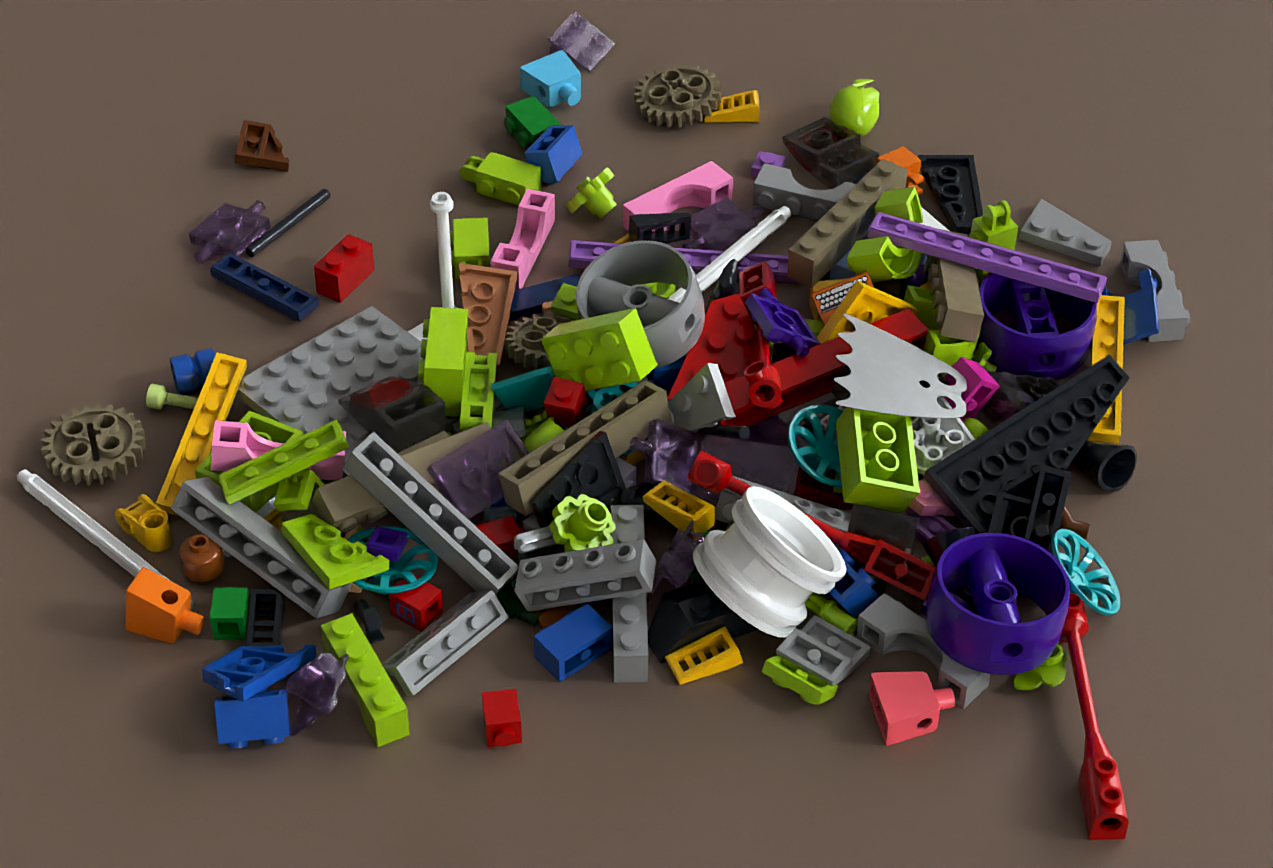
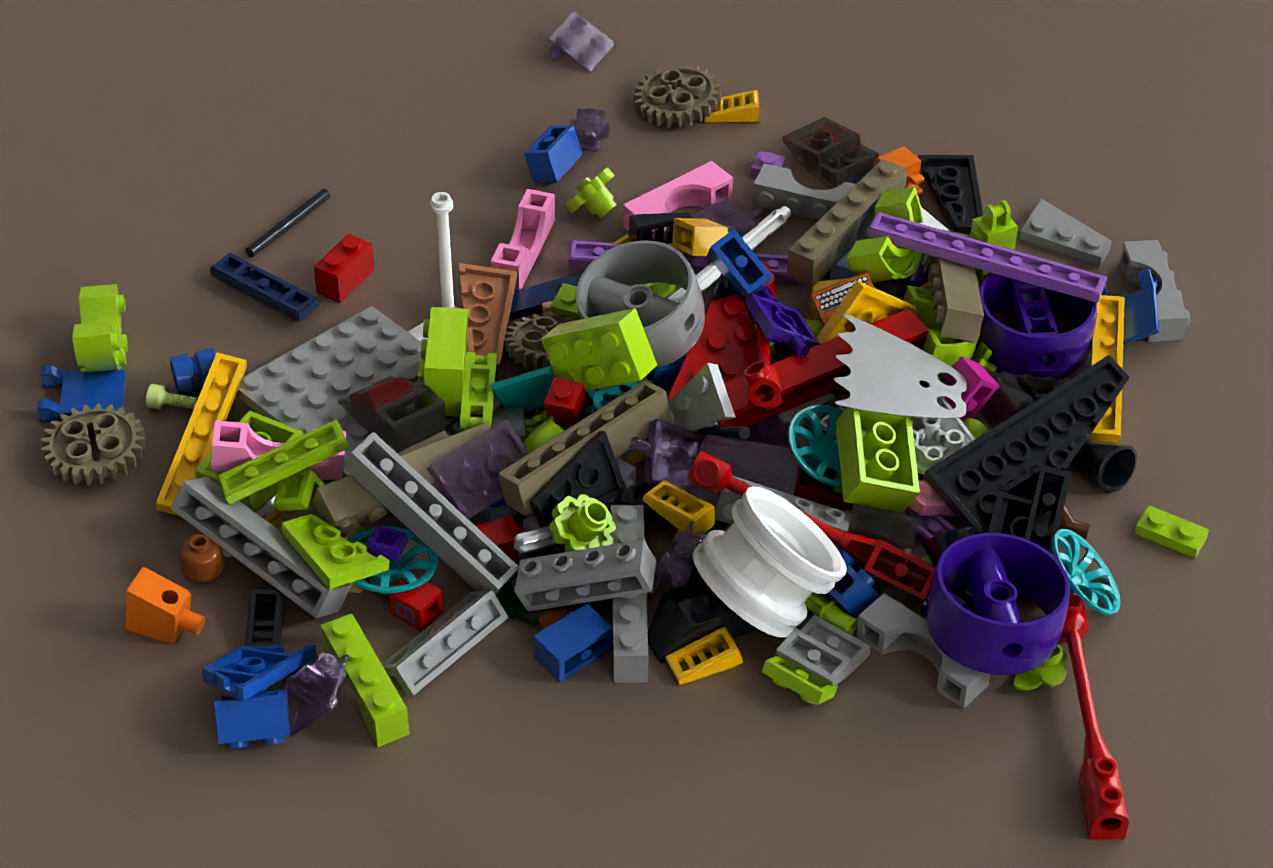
(81, 389): none -> blue flag
(84, 524): white piece -> none
(99, 337): none -> lime brick
(146, 524): yellow piece -> none
(229, 230): clear purple plate -> none
(229, 613): green brick -> none
(260, 147): reddish brown wing -> none
(370, 620): black bar -> none
(469, 242): lime brick -> none
(501, 177): lime brick -> none
(501, 717): red brick -> none
(528, 120): green brick -> none
(552, 80): medium azure torso -> none
(591, 129): none -> clear purple brick
(696, 235): none -> yellow brick
(739, 265): none -> blue brick
(856, 107): lime helmet -> none
(907, 704): coral torso -> none
(1171, 531): none -> lime plate

